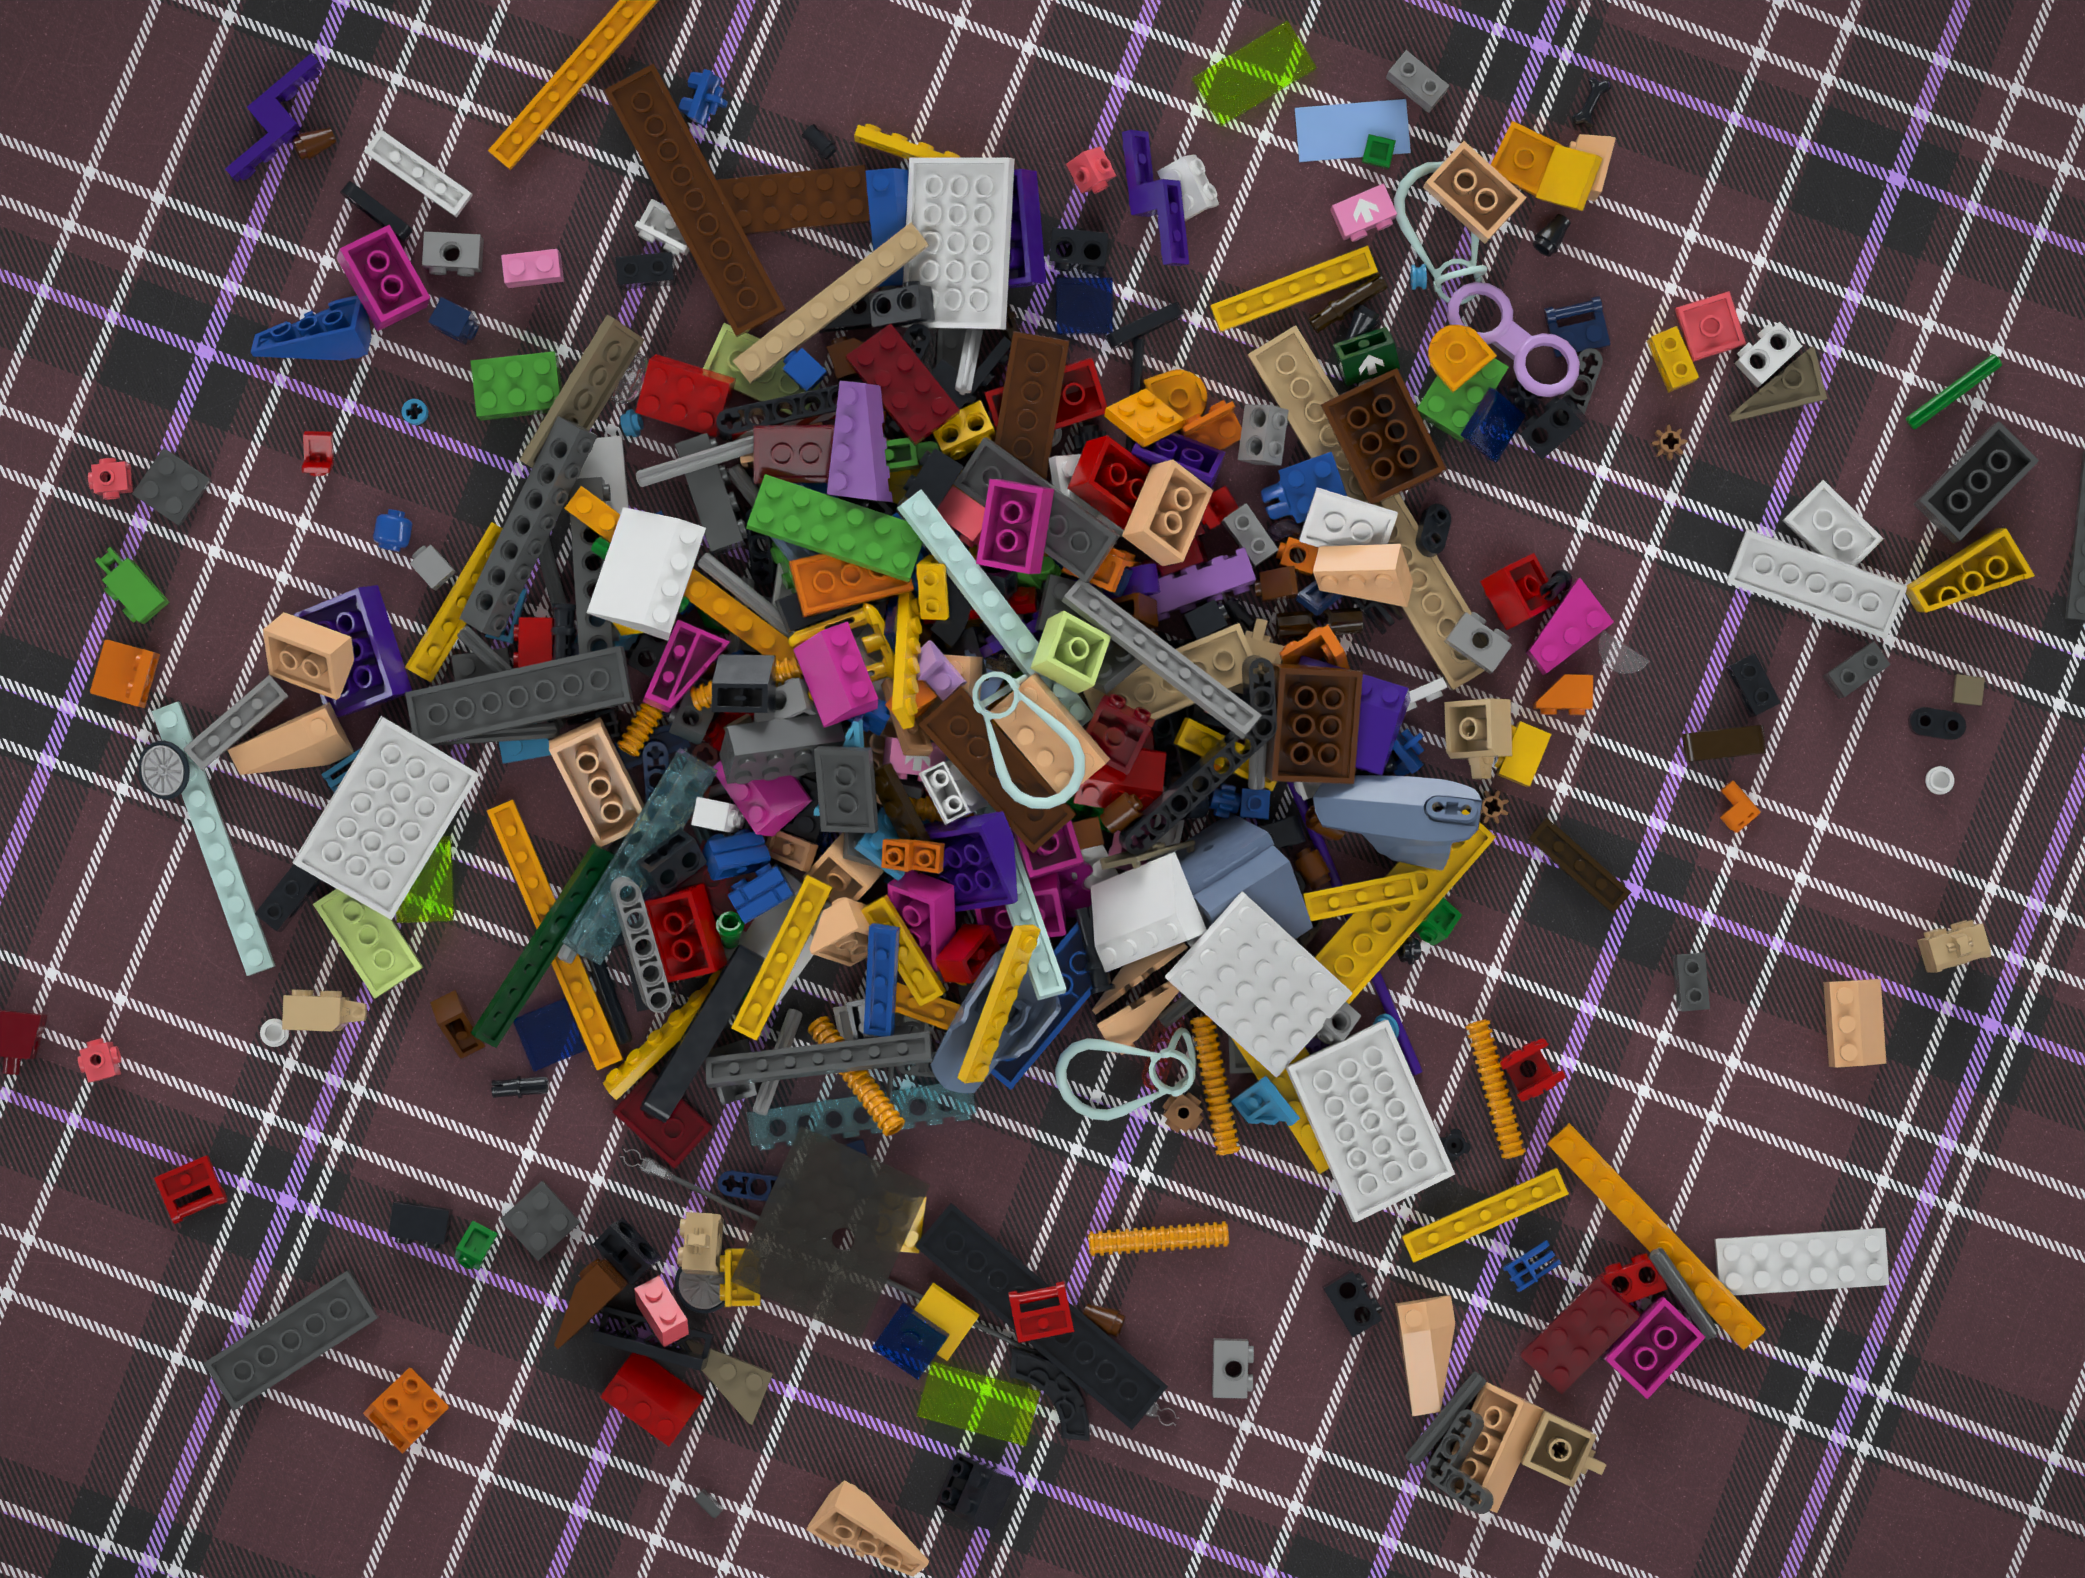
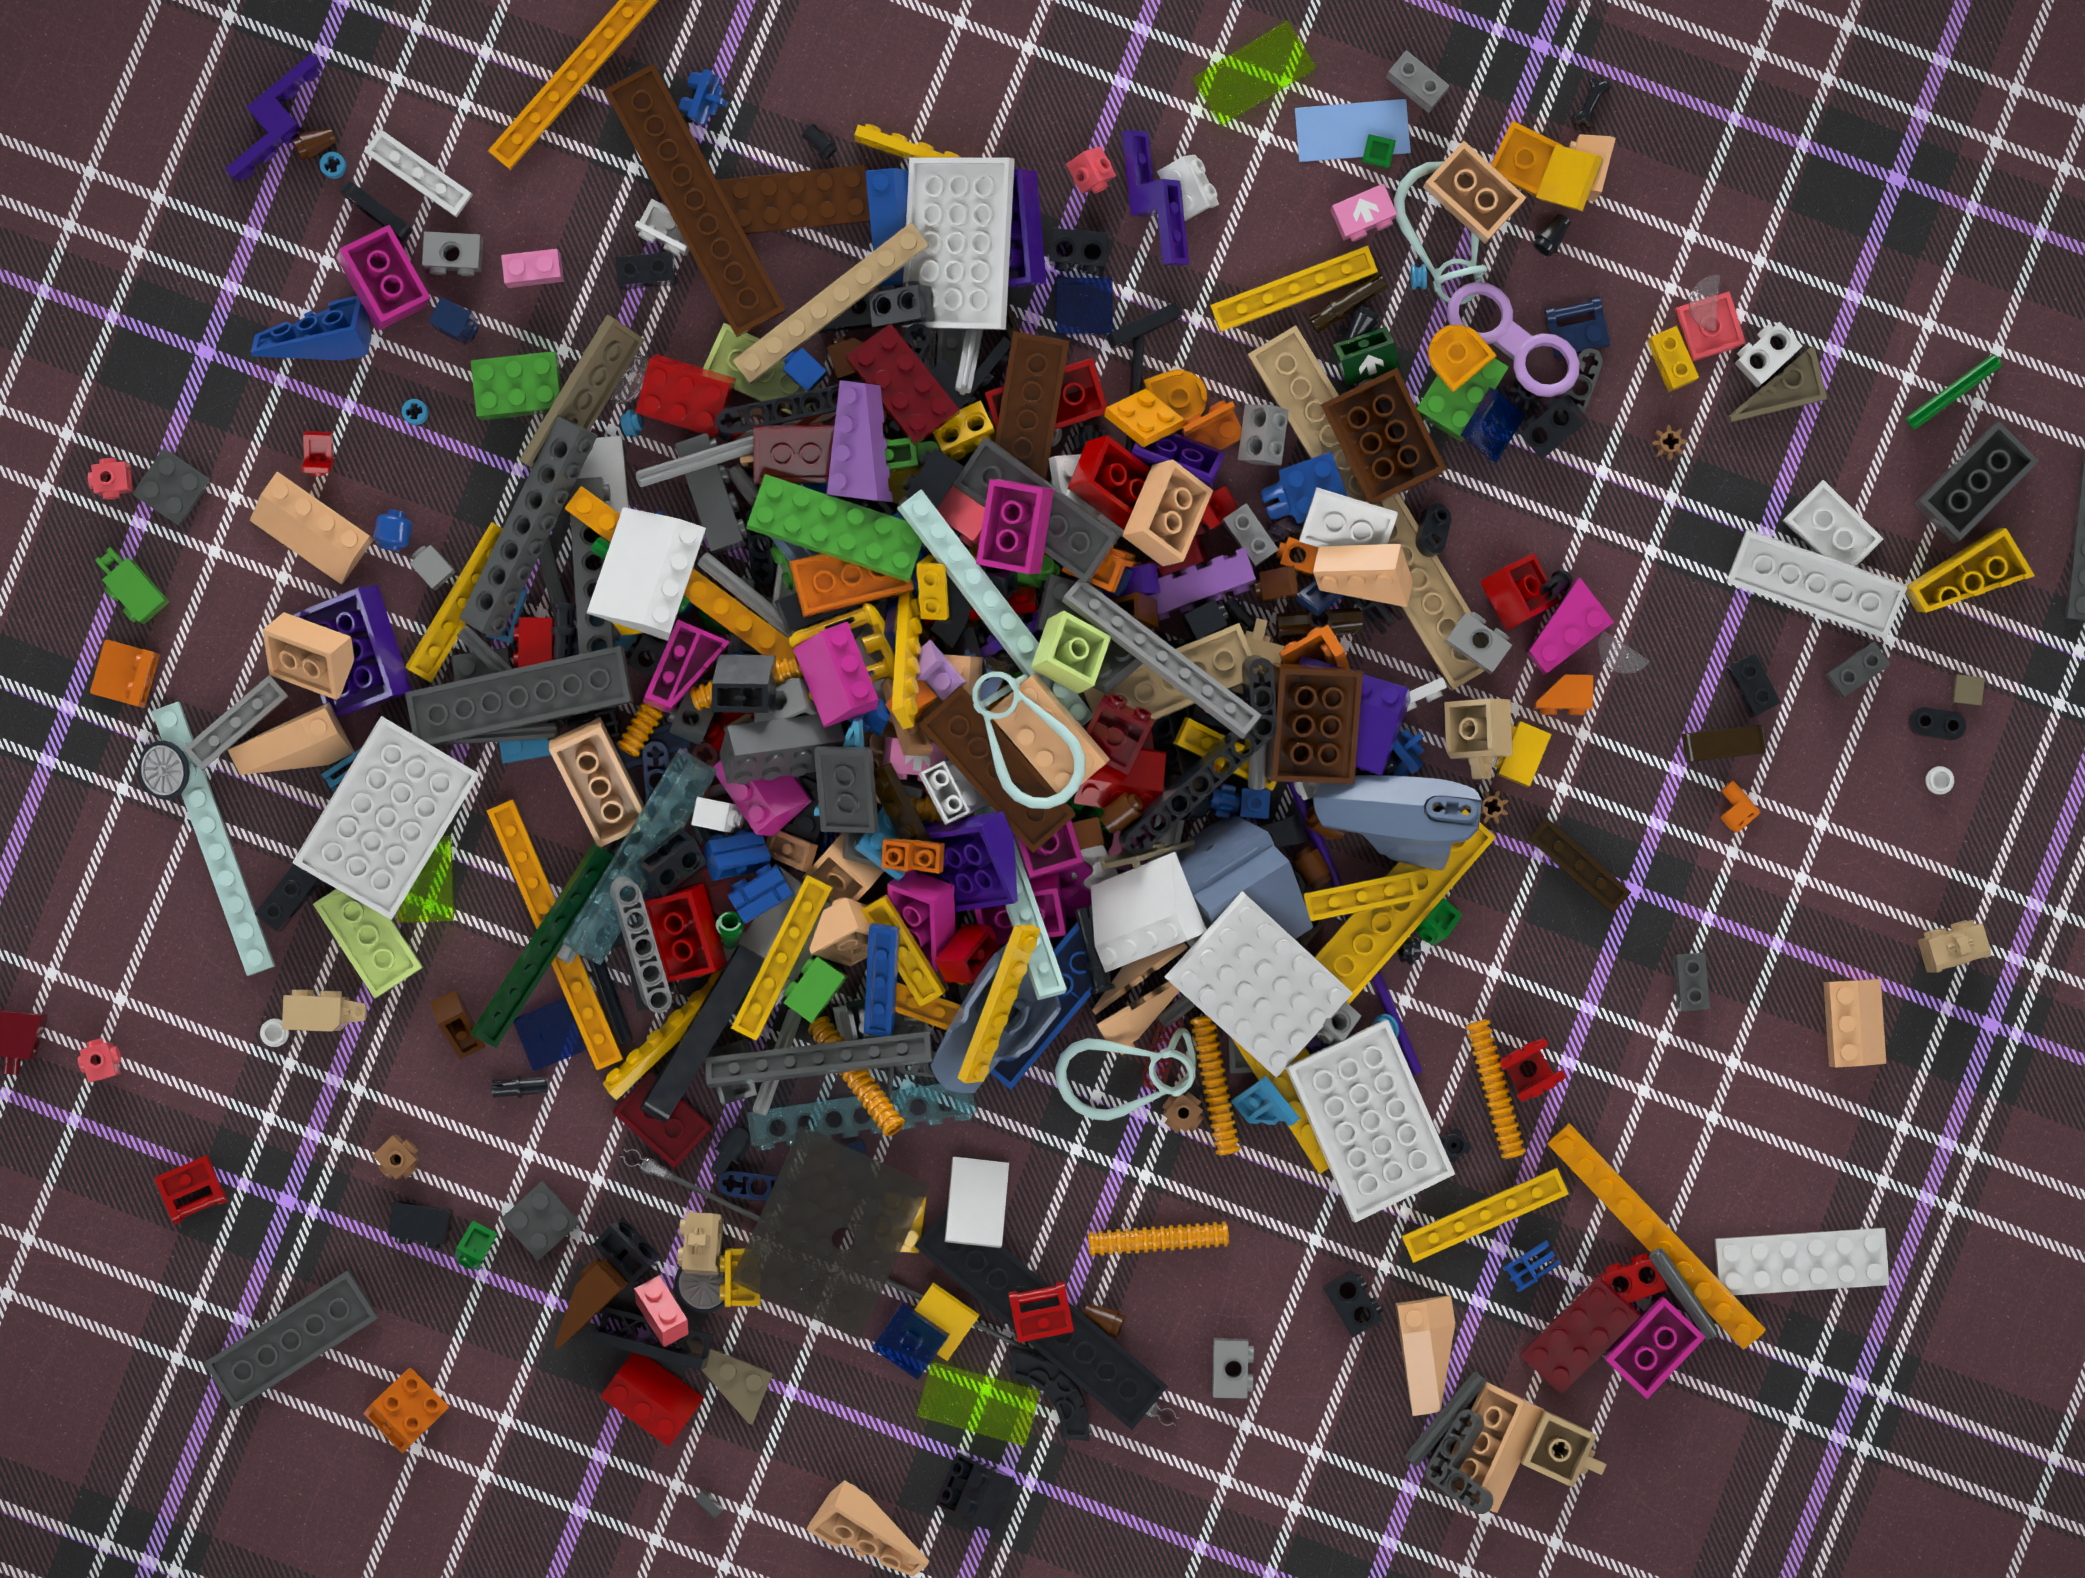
(310, 528): none -> light nougat slope
(341, 169): none -> dark azure bush
(387, 1157): none -> medium nougat brick
(731, 1148): none -> black arm
(814, 989): none -> bright green brick
(976, 1202): none -> white tile
(1704, 302): none -> clear tile

